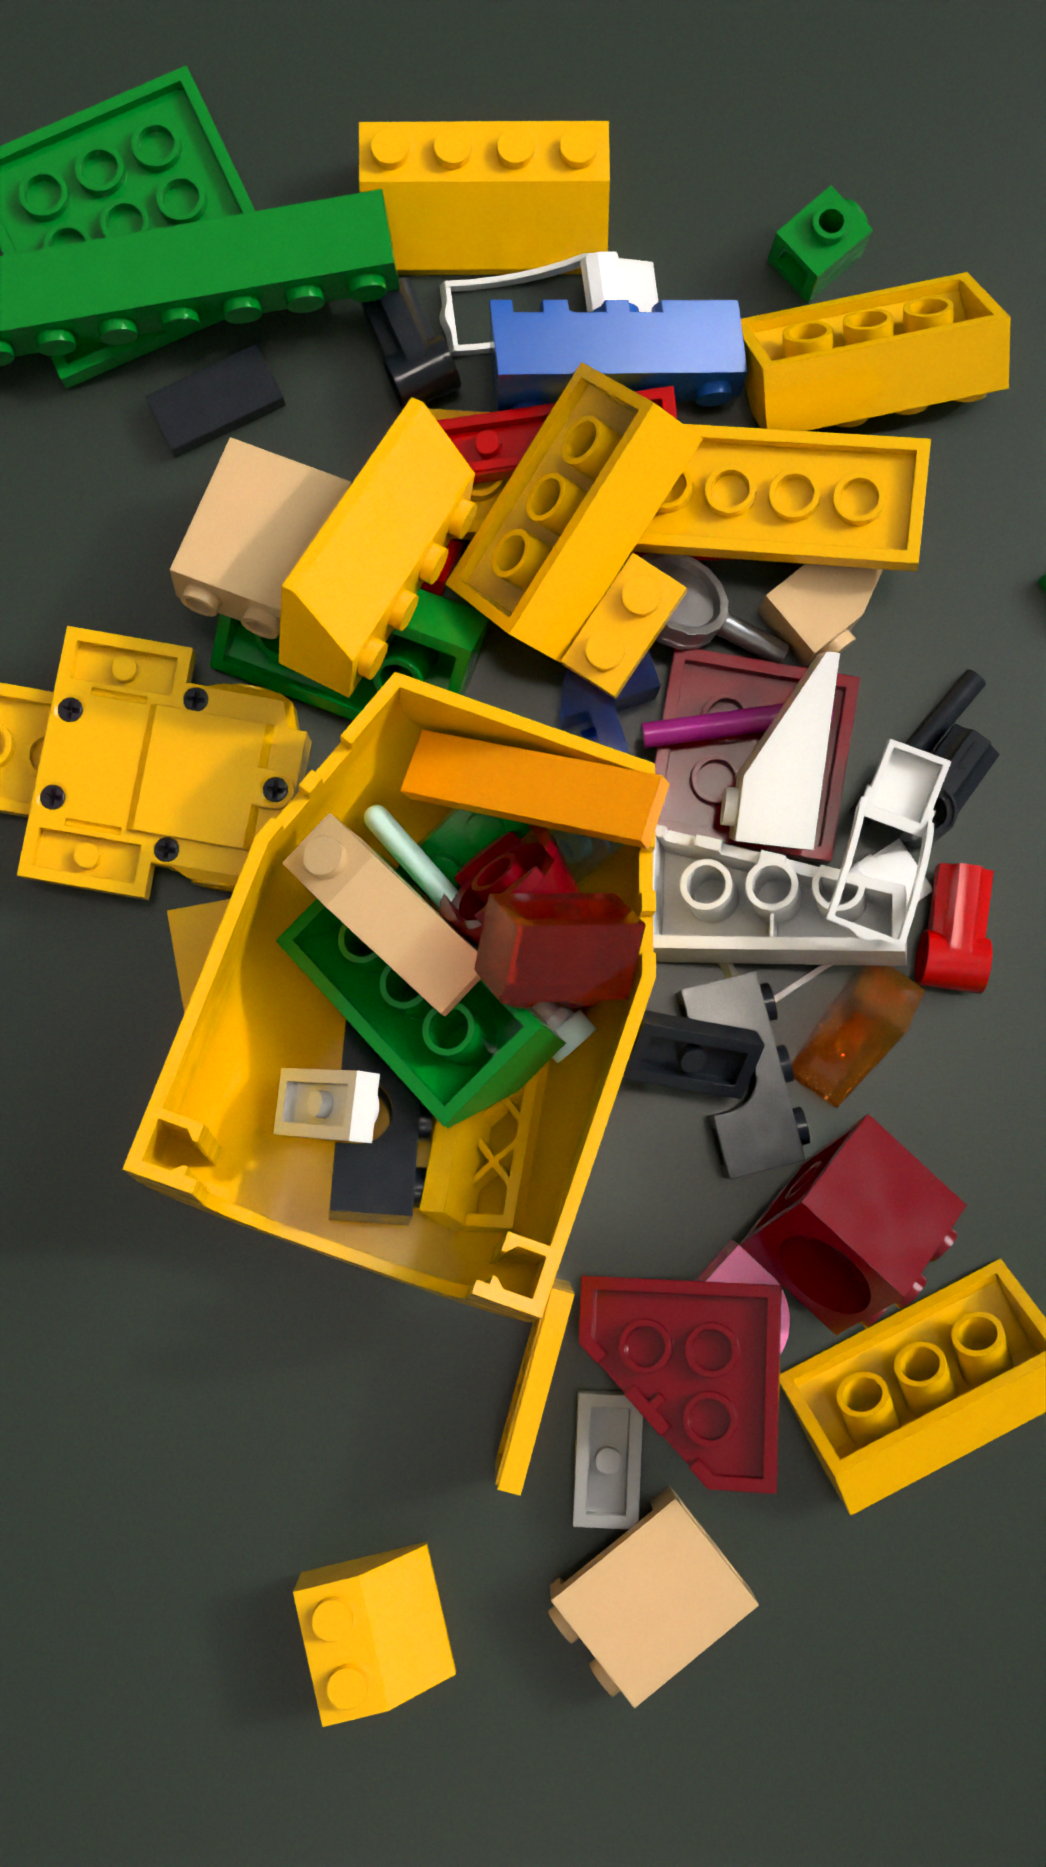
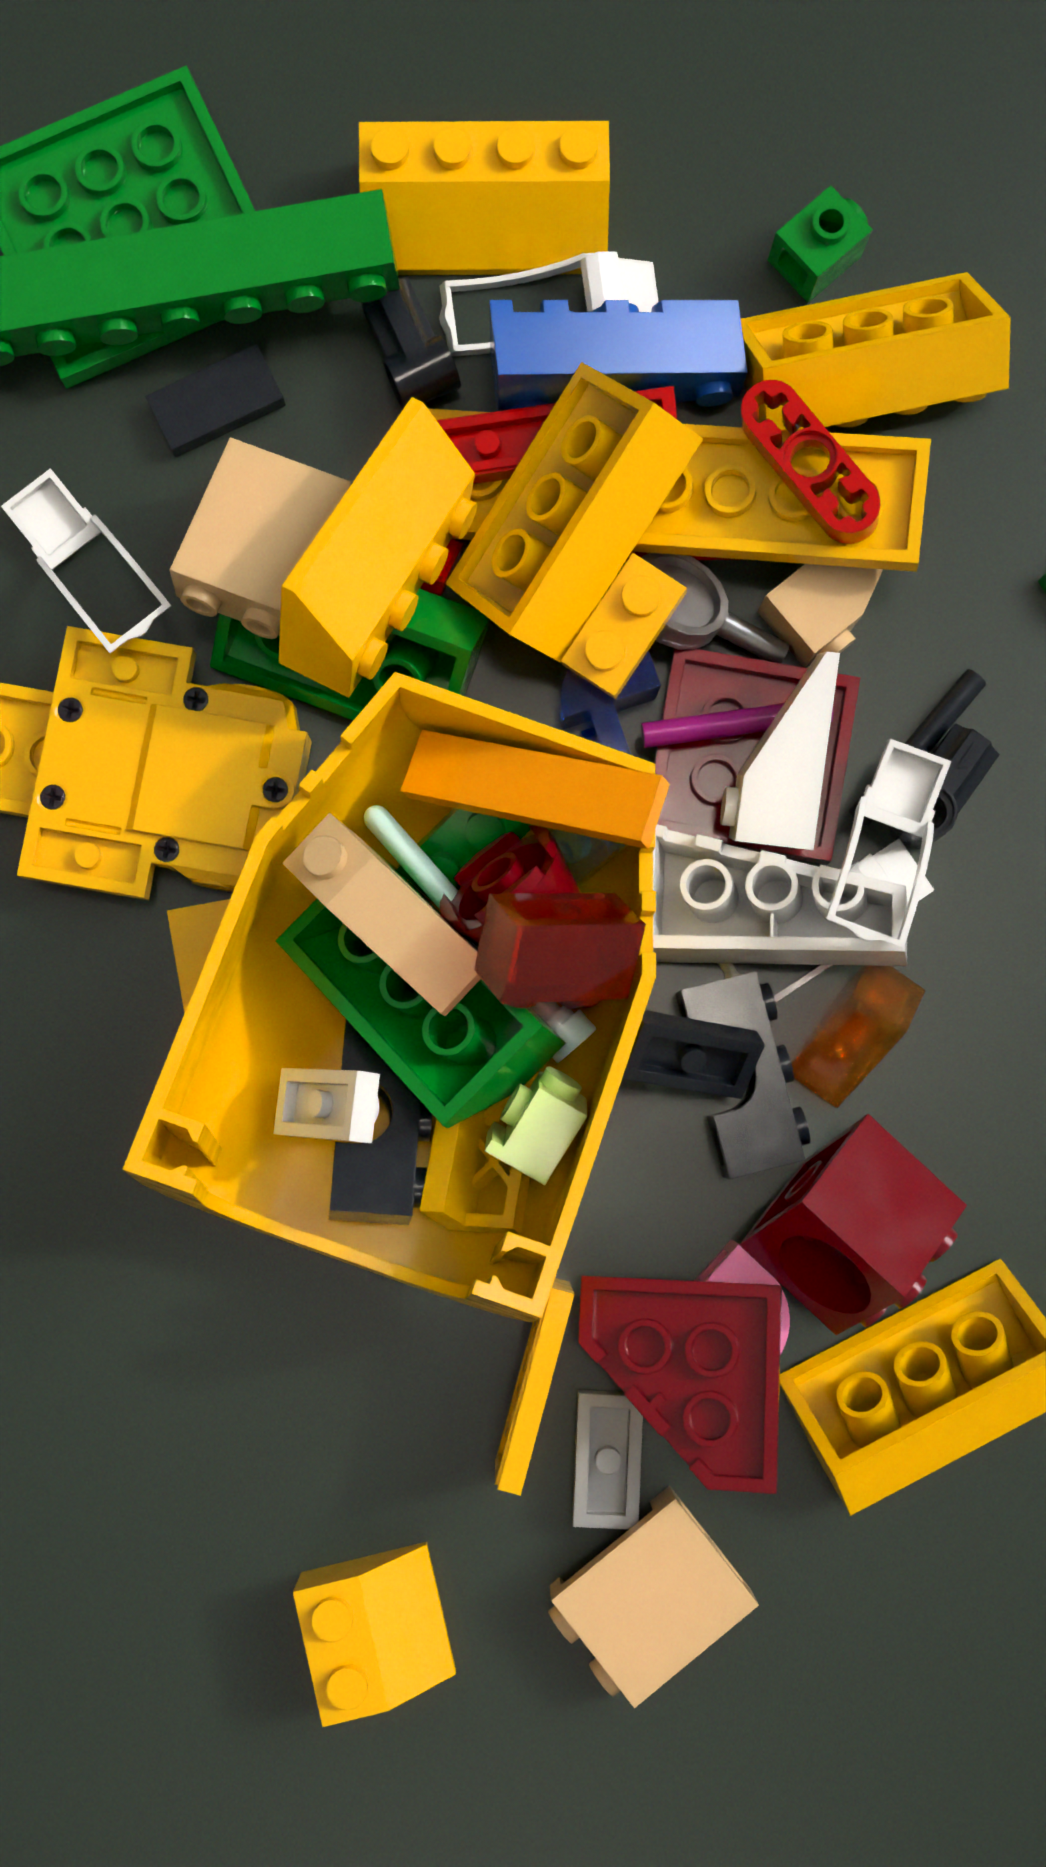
(59, 529): none -> white piece
(539, 1124): none -> yellowish green brick
(768, 436): none -> red beam
(955, 945): red piece -> none

